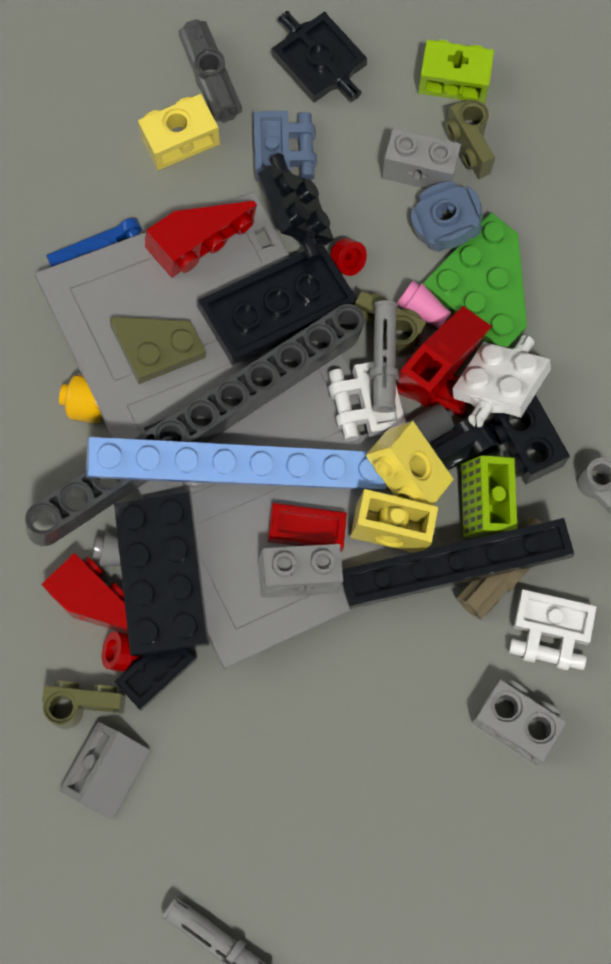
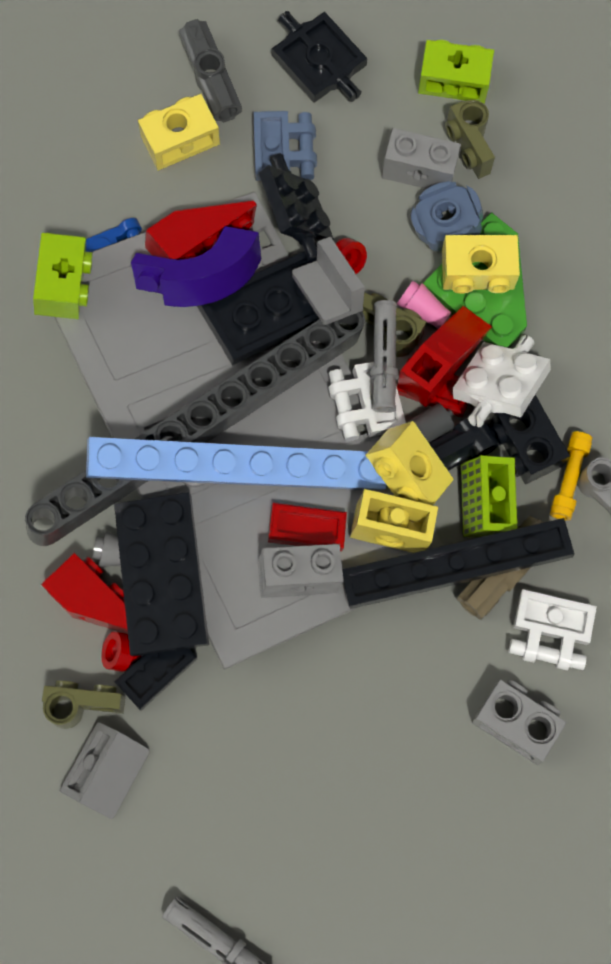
(59, 257): none -> lime brick
(79, 401): yellow head -> none
(156, 345): olive wing -> none
(204, 277): none -> dark purple arch
(330, 284): none -> light grey panel
(495, 251): none -> light yellow brick
(578, 448): none -> yellow bar

